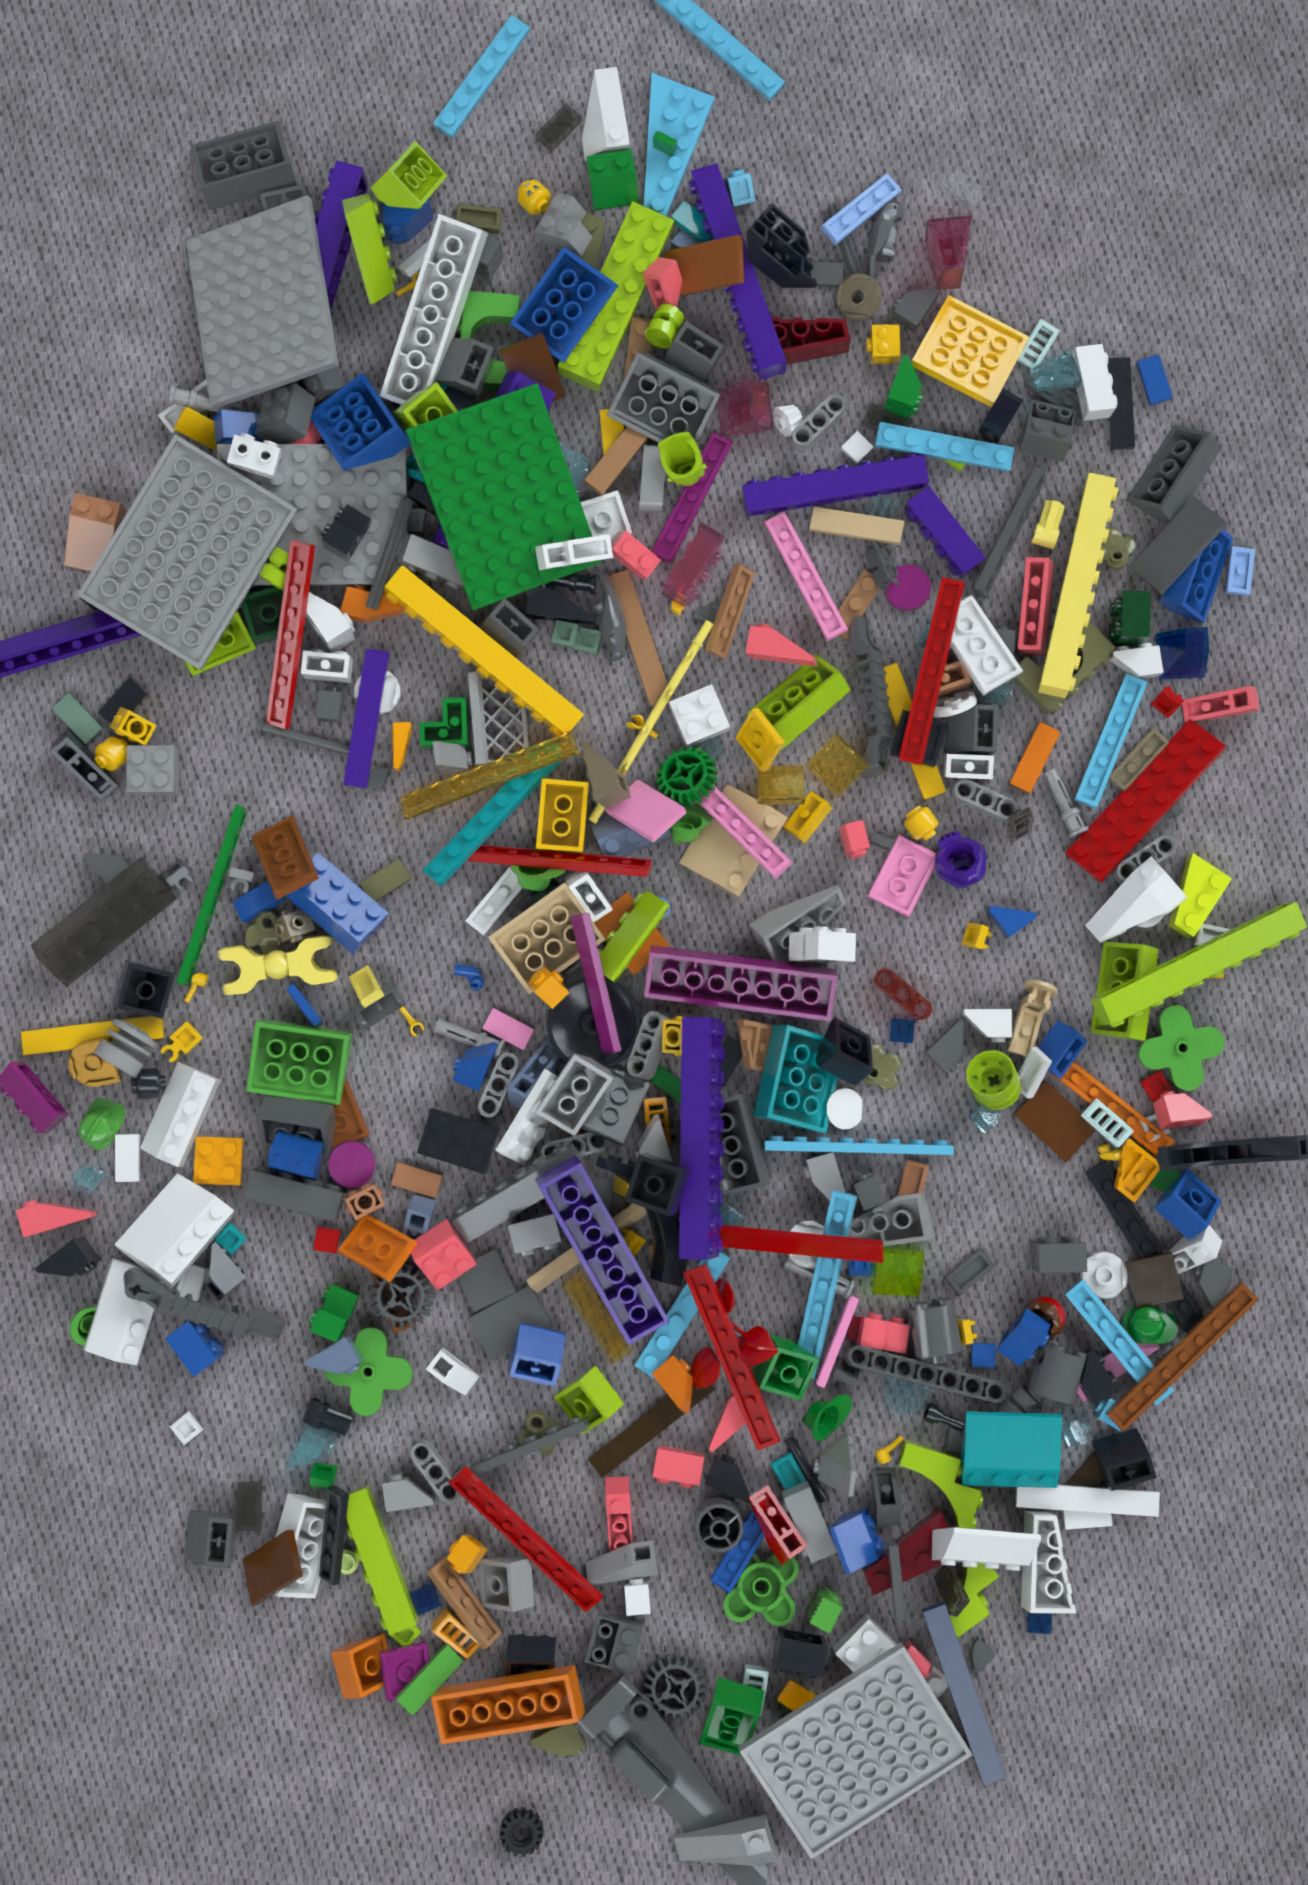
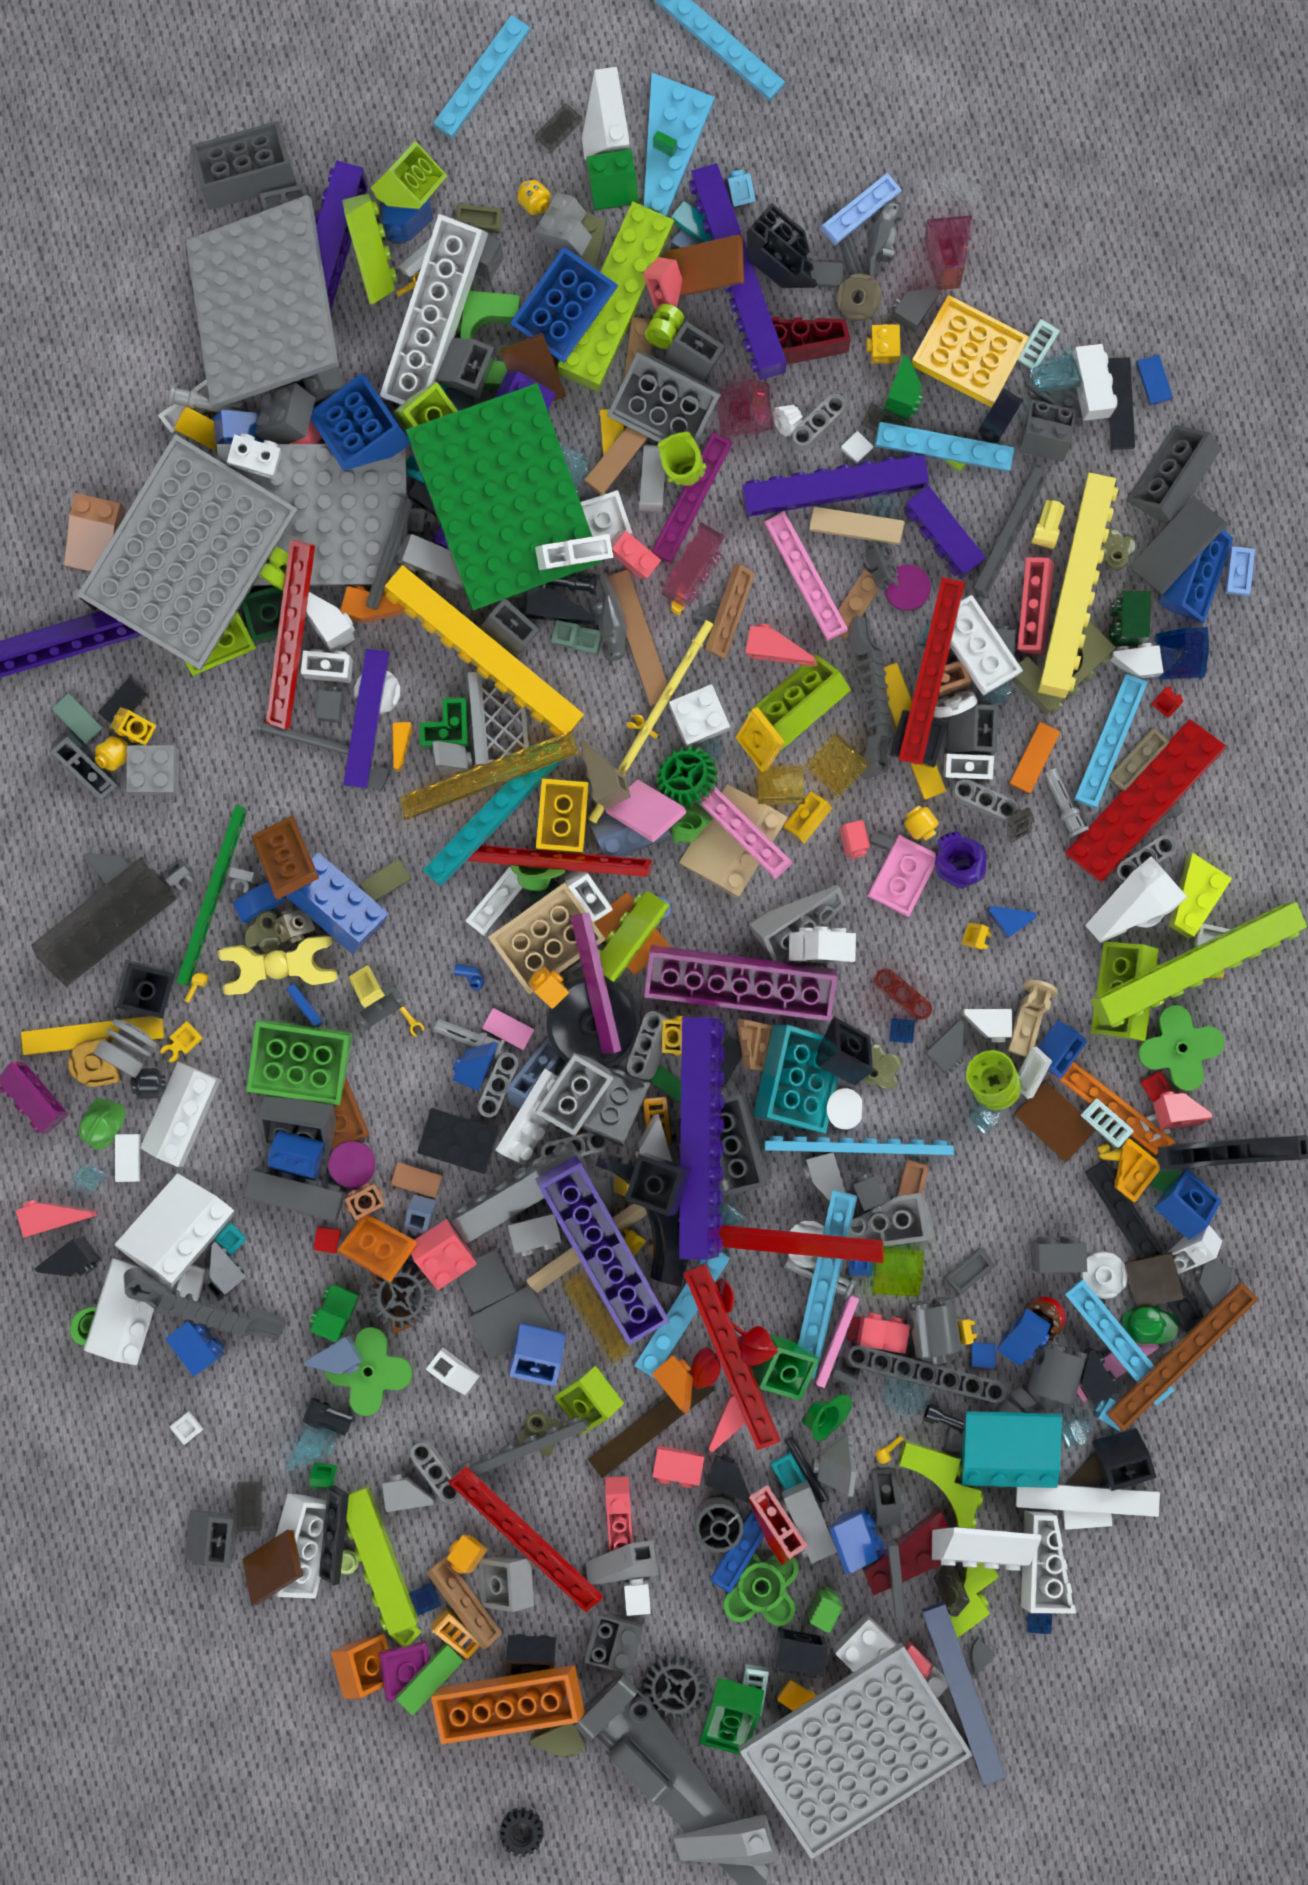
(218, 1160): light orange plate -> none
(345, 532): black brick -> none
(1221, 704): coral slope -> none

